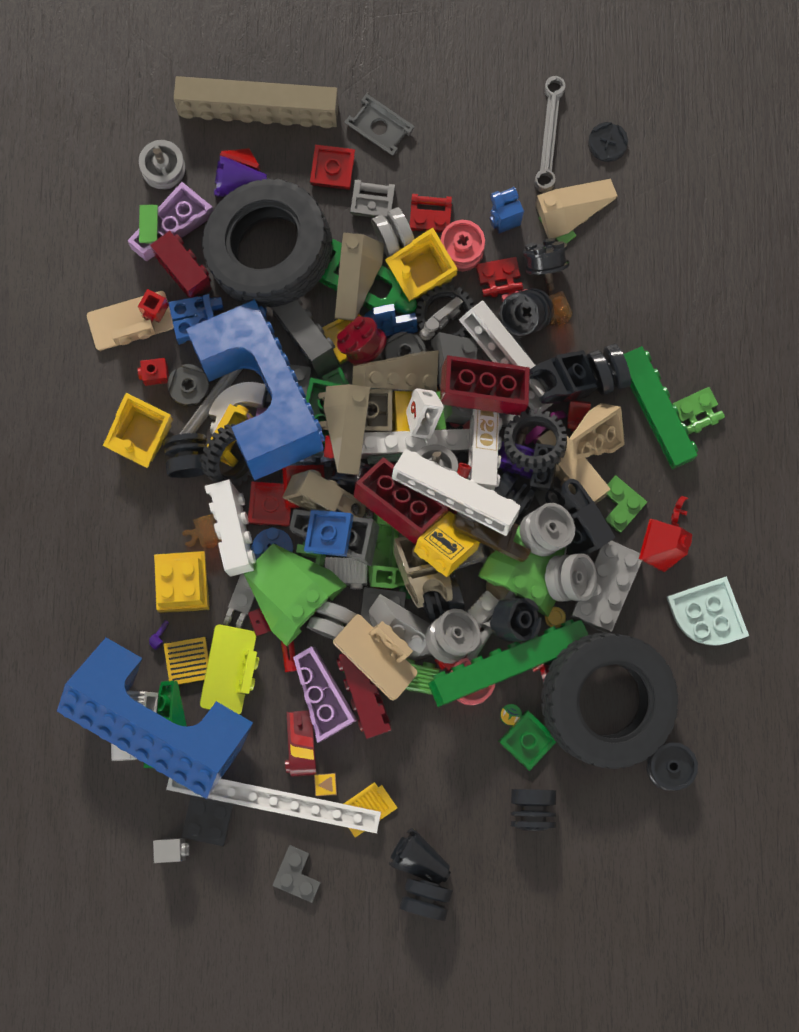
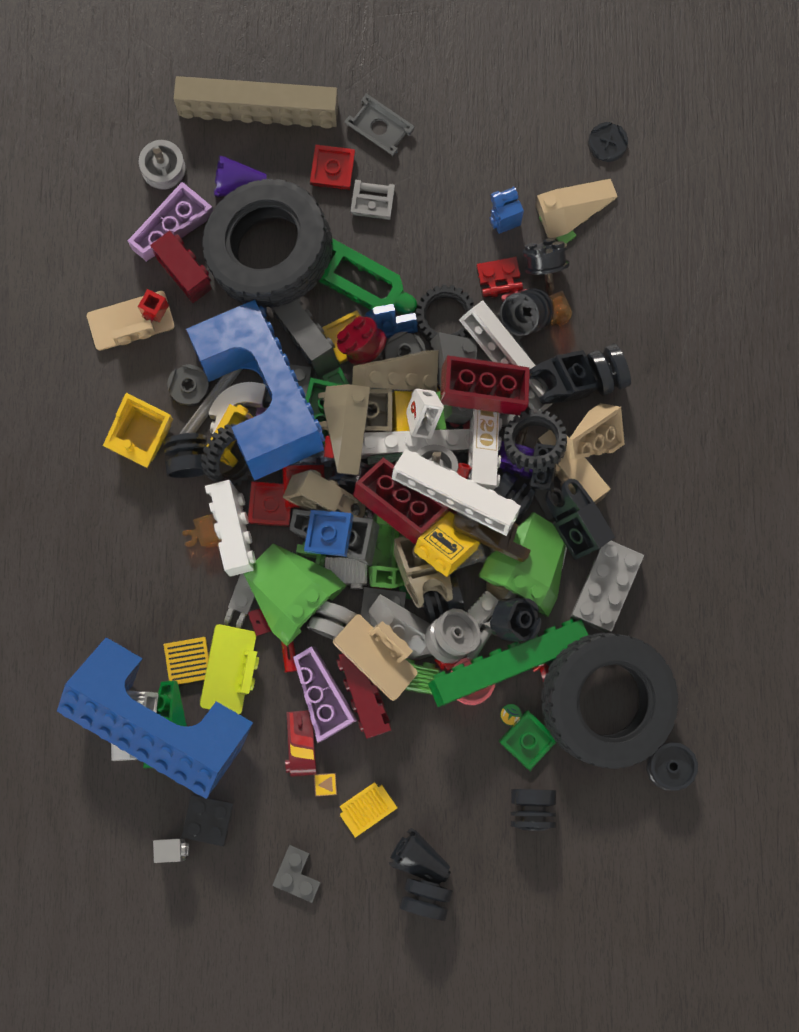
(148, 223): bright green piece -> none
(153, 371): red brick -> none
(154, 641): dark purple hand -> none
(181, 582): yellow piece -> none
(190, 312): blue hips -> none
(242, 156): red slope -> none
(269, 537): blue plate -> none
(289, 804): white plate -> none
(359, 265): dark tan wedge -> none
(392, 232): light grey wheel -> none
(422, 265): yellow piece -> none
(426, 219): red plate -> none
(441, 318): light grey hinge -> none
(473, 241): coral wheel -> none
(538, 431): magenta wing -> none
(547, 529): light grey wheel -> none
(549, 134): light grey piece -> none
(556, 617): yellow plate -> none
(571, 577): light grey wheel -> none
(576, 413): red bracket -> none
(627, 503): bright green plate -> none
(658, 409): green brick -> none
(664, 545): red slope -> none
(677, 509): red piece -> none
(696, 404): bright green plate -> none
(708, 613): light aqua plate -> none

